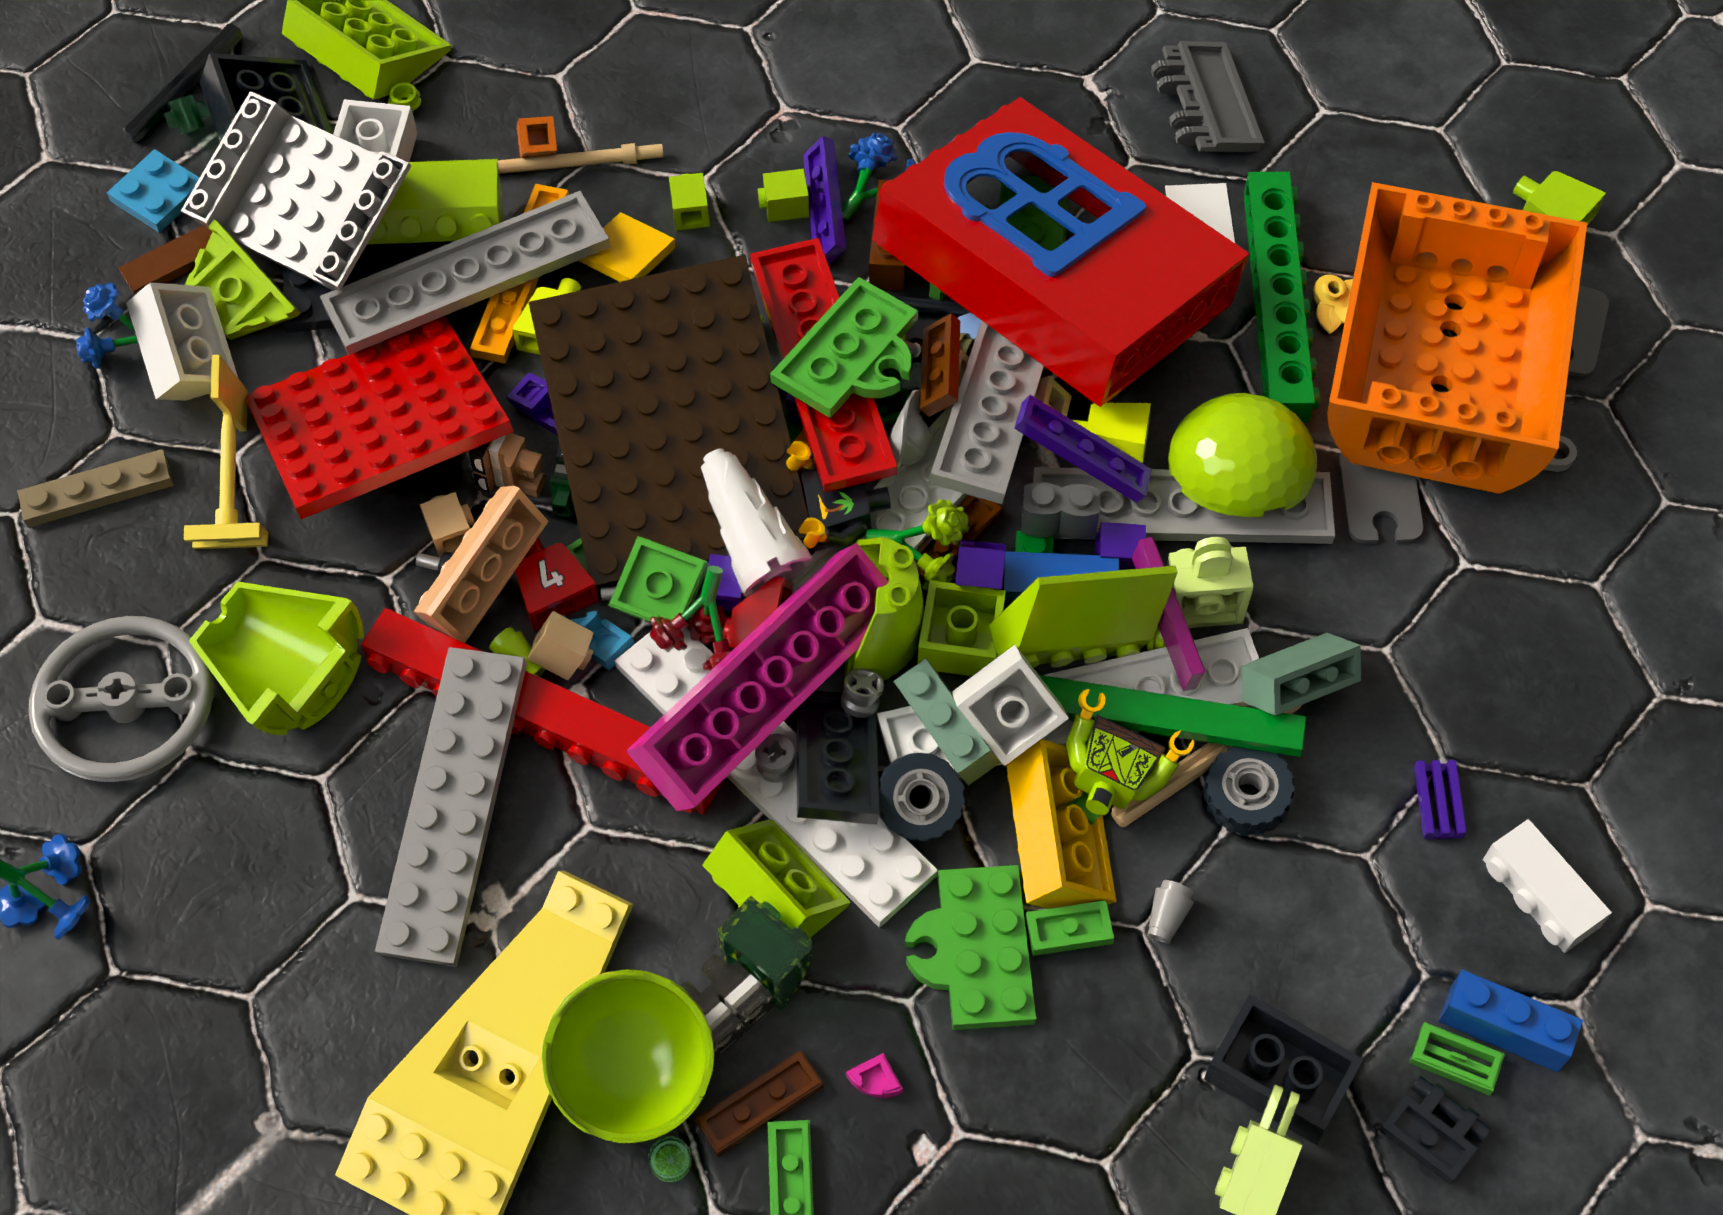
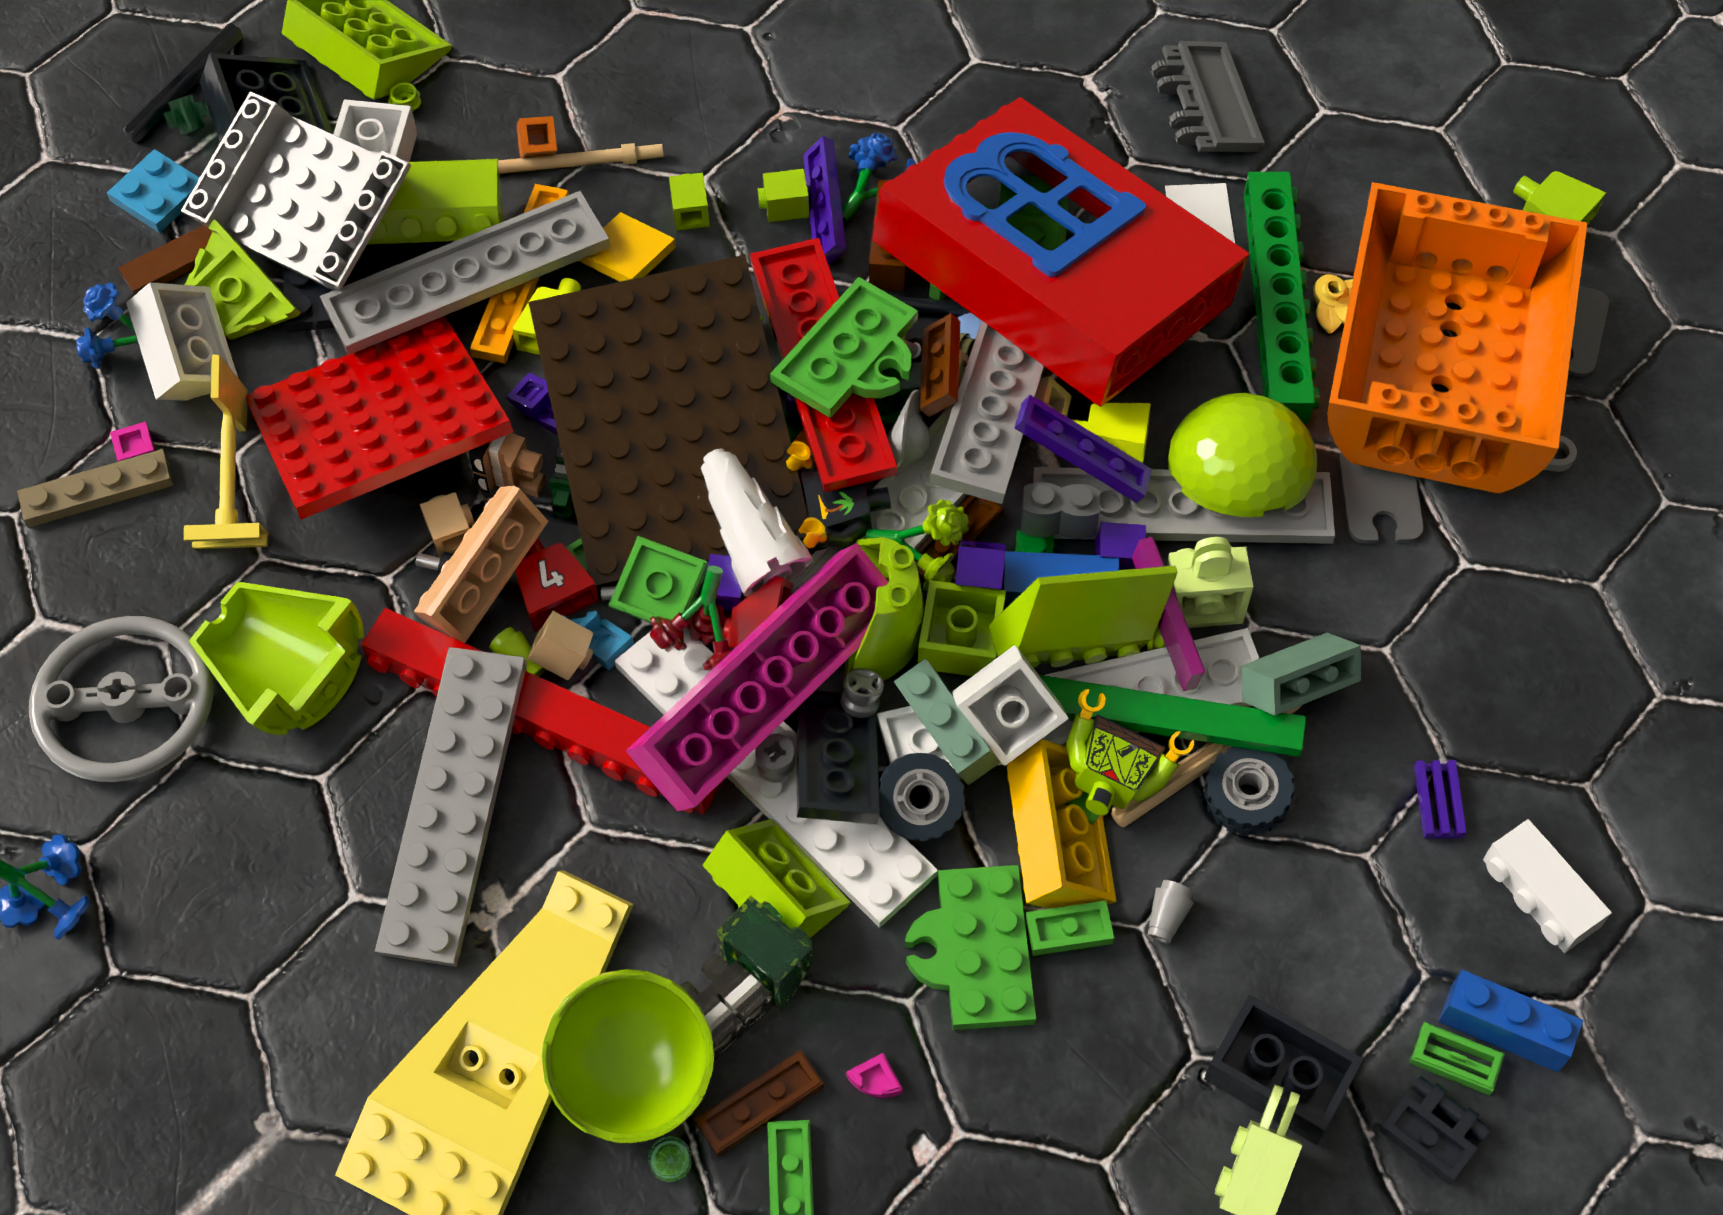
(132, 441): none -> dark pink tile

